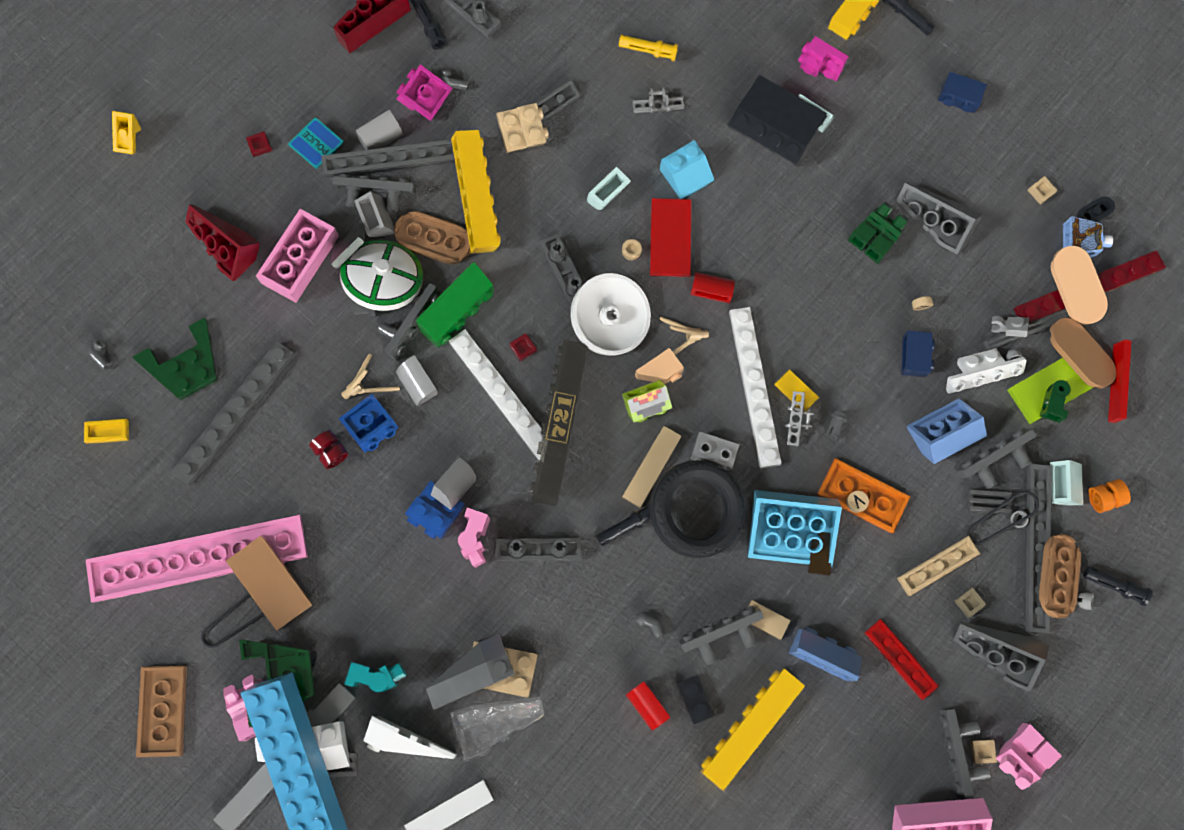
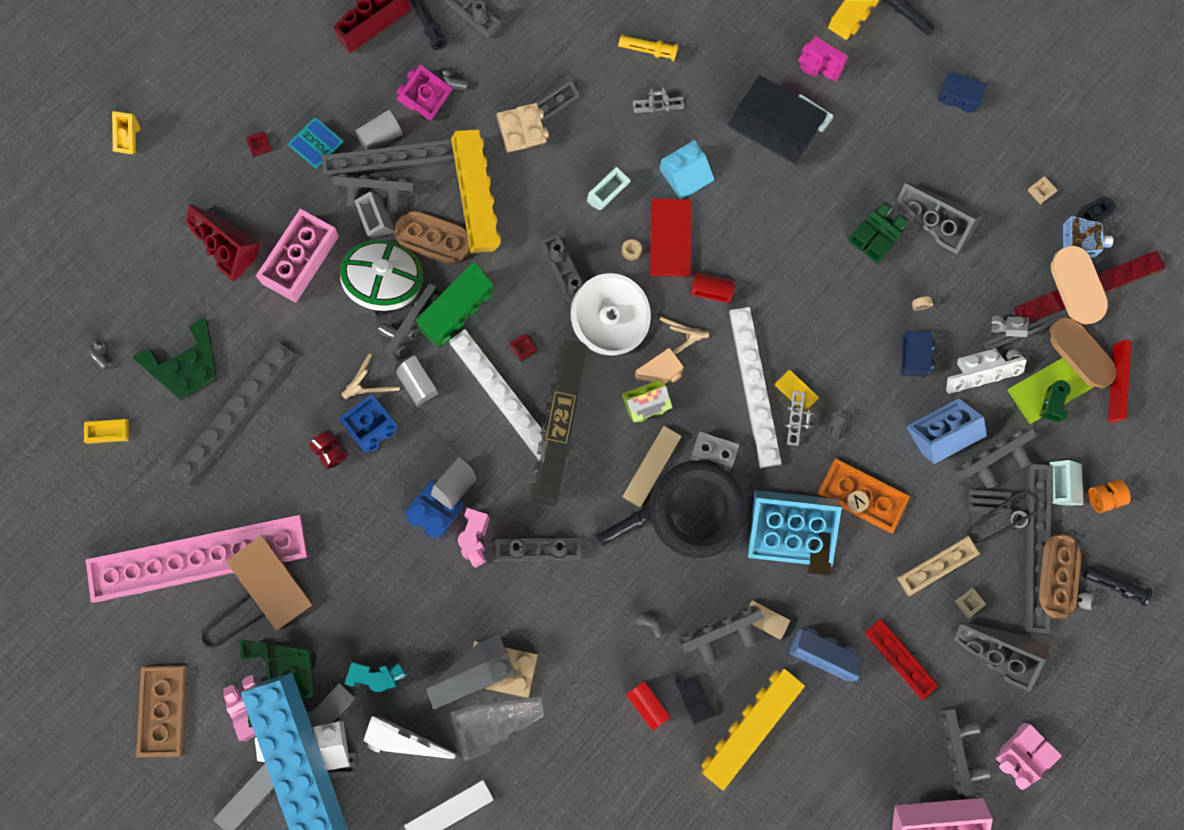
(348, 245): pearl dark grey tile -> none
(983, 751): tan tile -> none

